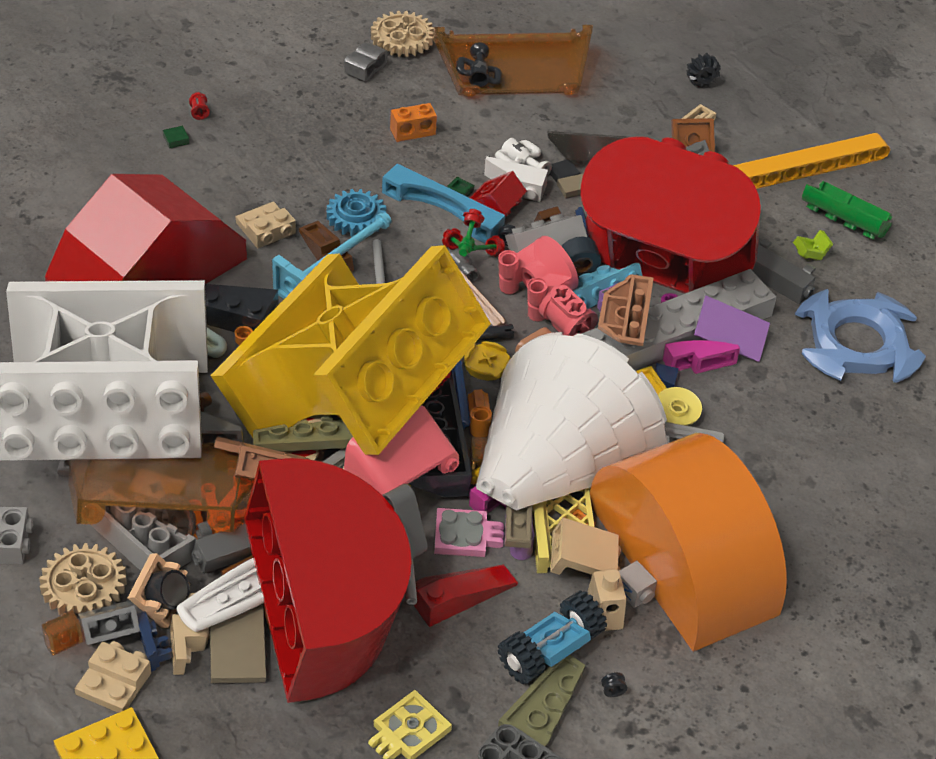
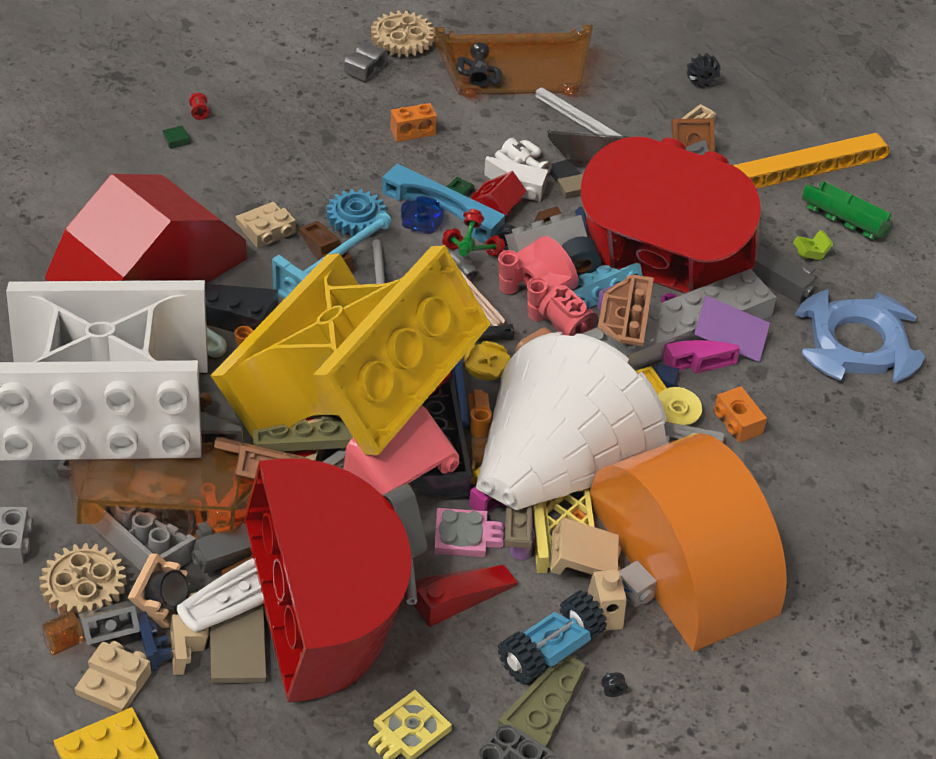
(425, 223): none -> clear blue plate
(573, 113): none -> axle
(740, 414): none -> orange brick

